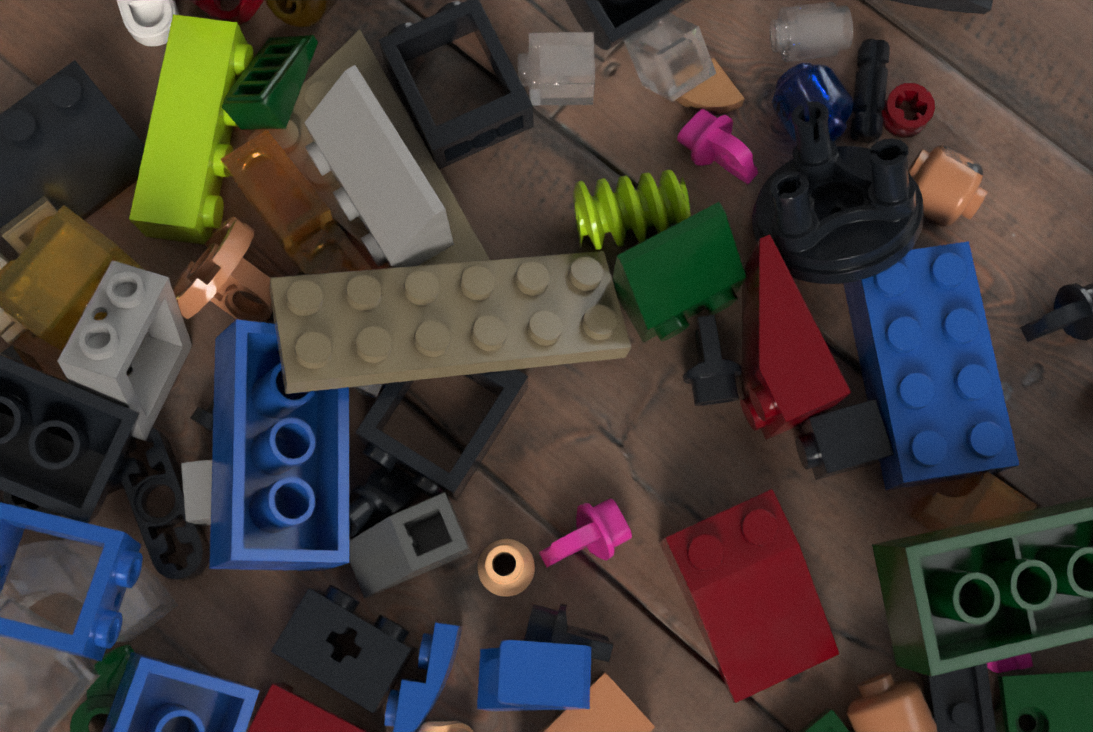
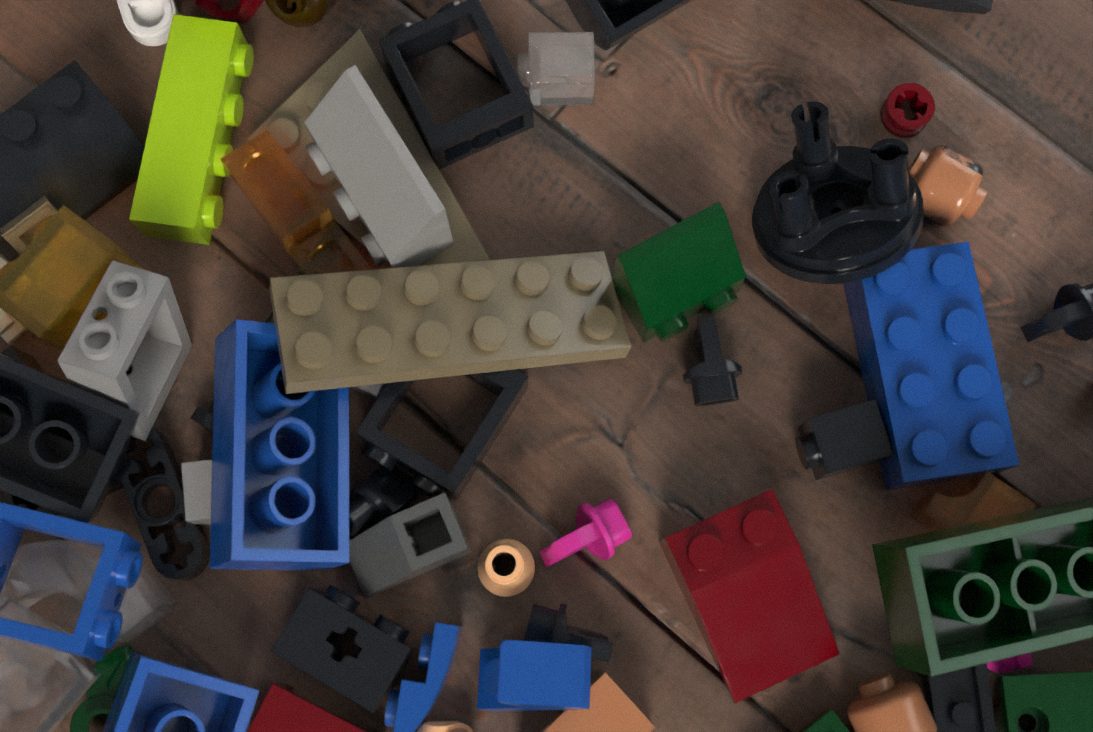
(222, 275): nougat tile -> none
(268, 93): dark green slope -> none
(629, 207): lime piece -> none
(670, 56): clear brick -> none
(712, 141): dark pink piece -> none
(714, 94): medium nougat tile -> none
(784, 355): dark red slope -> none
(811, 31): clear brick -> none
(817, 84): clear blue head -> none
(870, 91): black axle -> none

